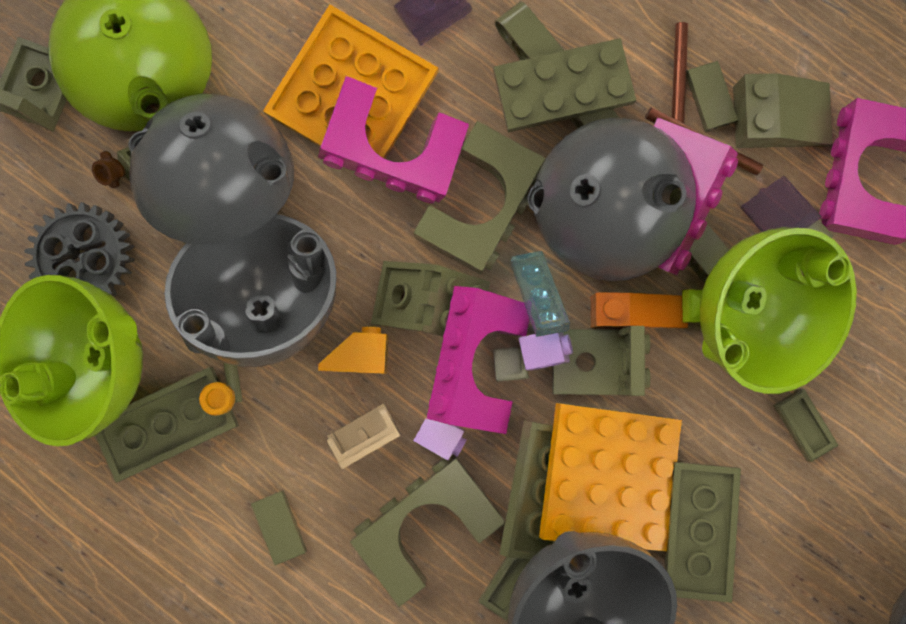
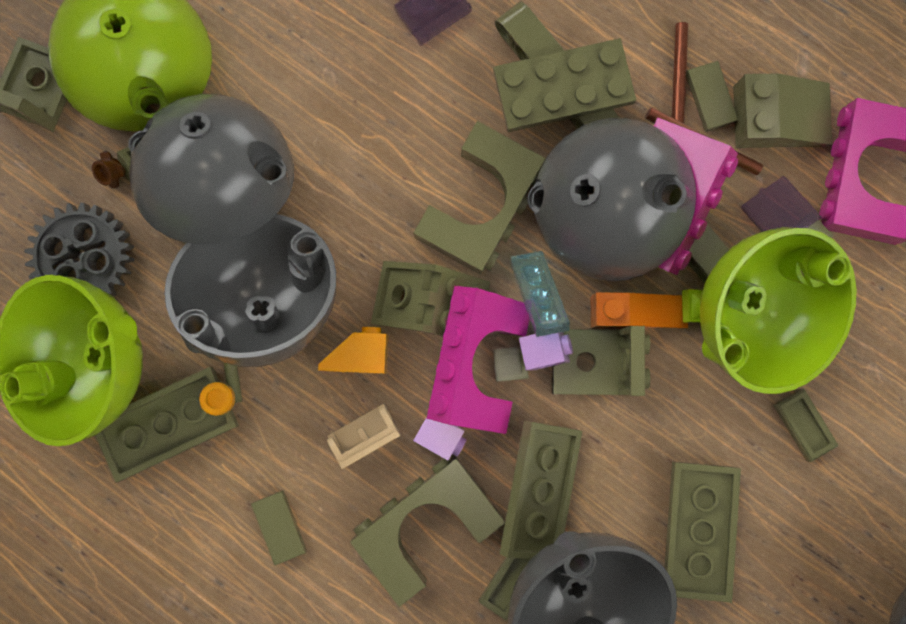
(348, 147): dark pink arch -> none
(351, 49): light orange plate -> none
(610, 475): light orange plate -> none

